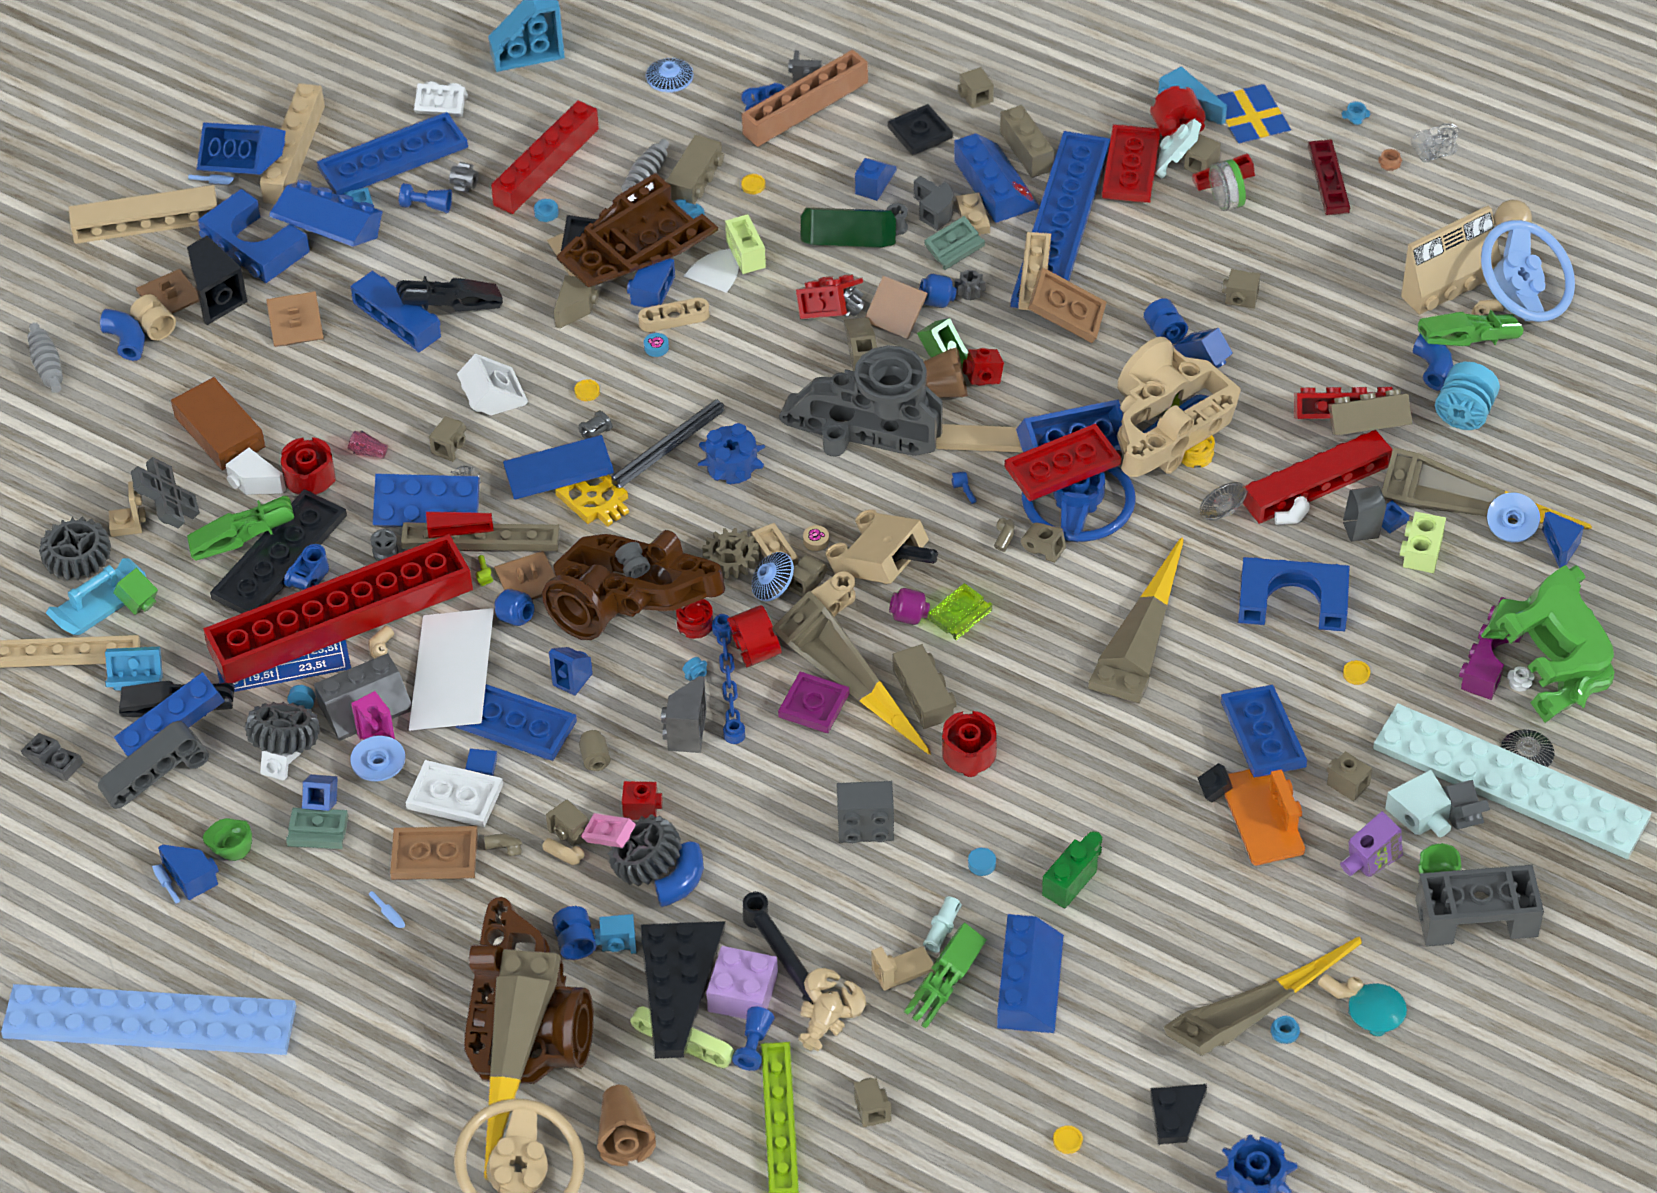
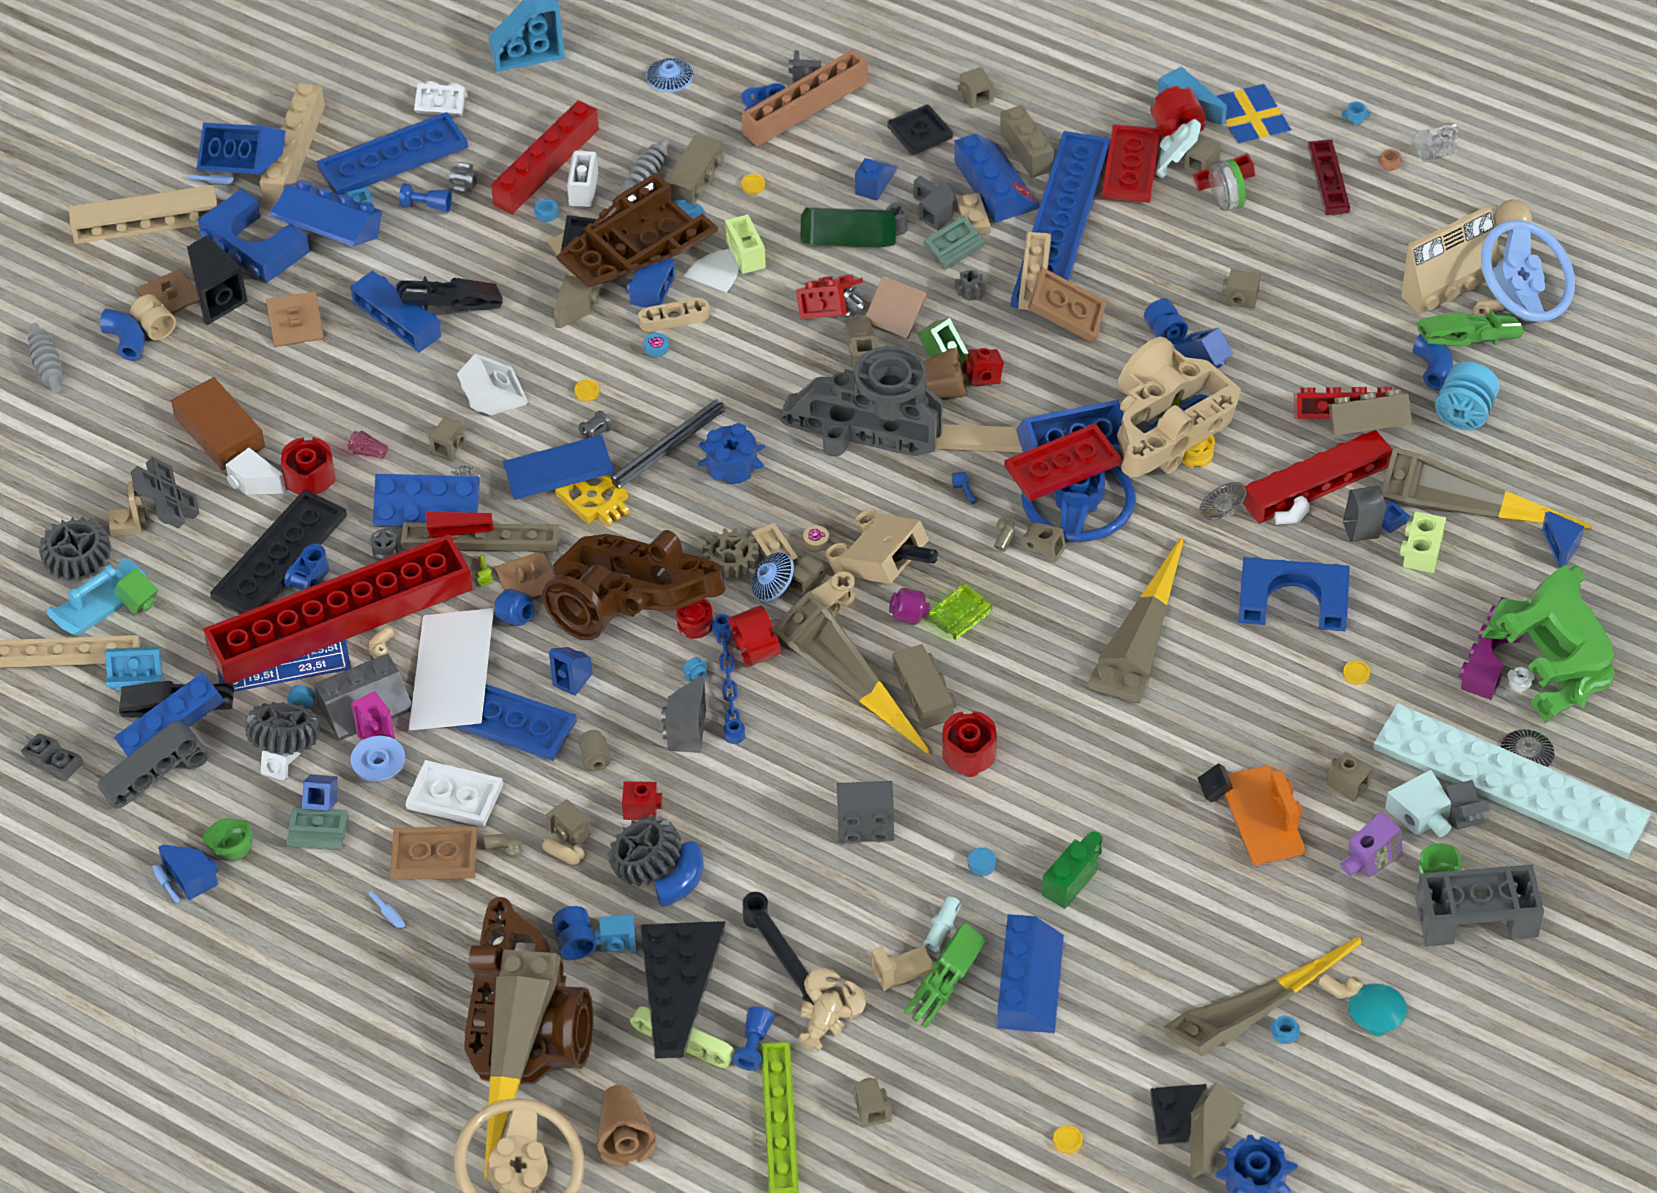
(149, 1019): light blue plate -> none
(234, 529): bright green arm -> none
(482, 761): blue tile -> none
(582, 178): none -> white brick
(608, 830): bright pink plate -> none
(631, 557): dark grey wheel -> none
(741, 982): lavender brick -> none
(813, 702): magenta plate -> none
(939, 290): blue head -> none
(1210, 1123): none -> dark tan slope
(1263, 730): blue plate -> none
(1513, 506): light blue dish -> none

